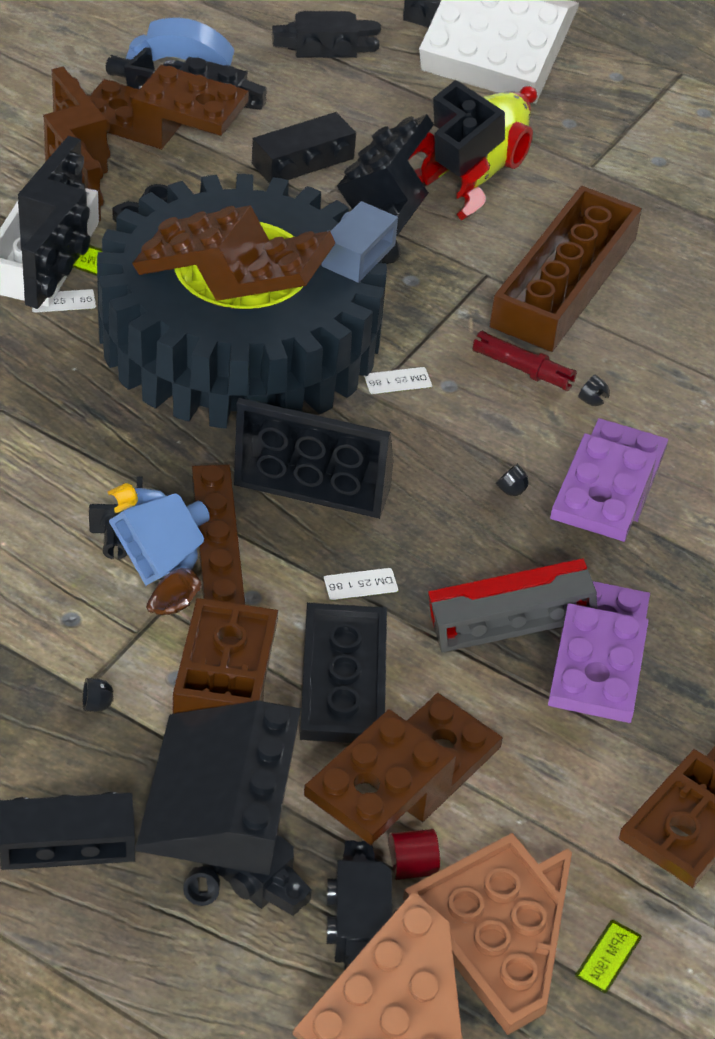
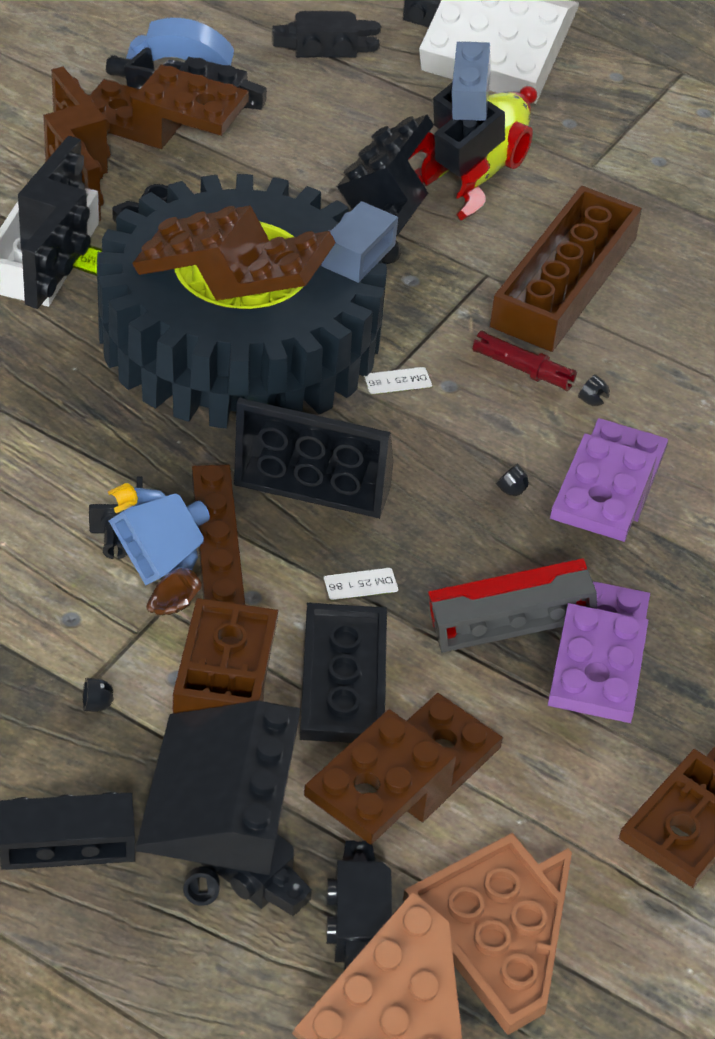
(70, 301): white sticker -> none
(304, 147): black brick -> none
(414, 853): dark red brick -> none
(471, 81): none -> sand blue brick
(608, 956): clear neon green sticker -> none

